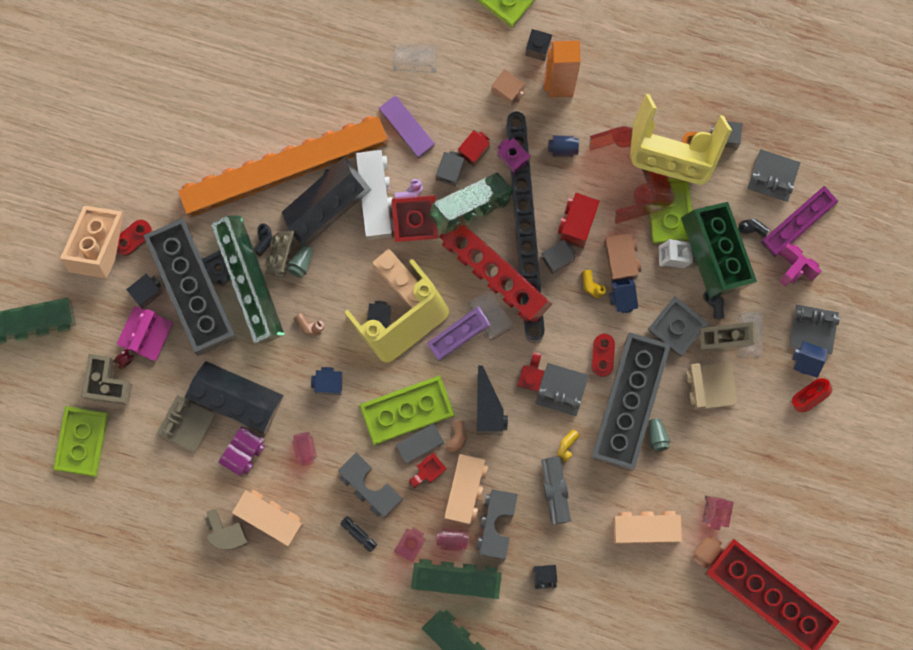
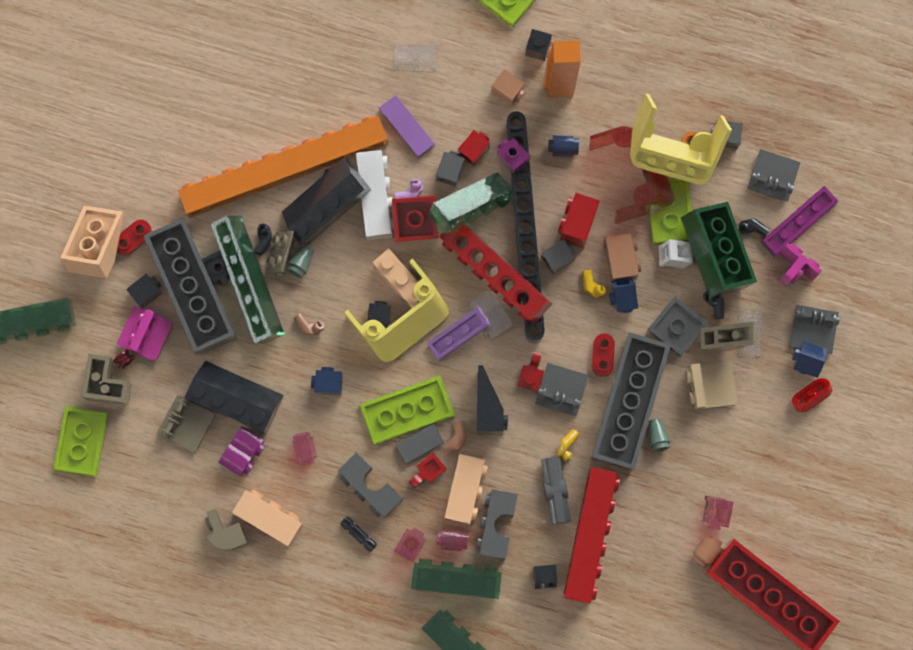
(590, 534): none -> red brick
(647, 528): light nougat brick -> none

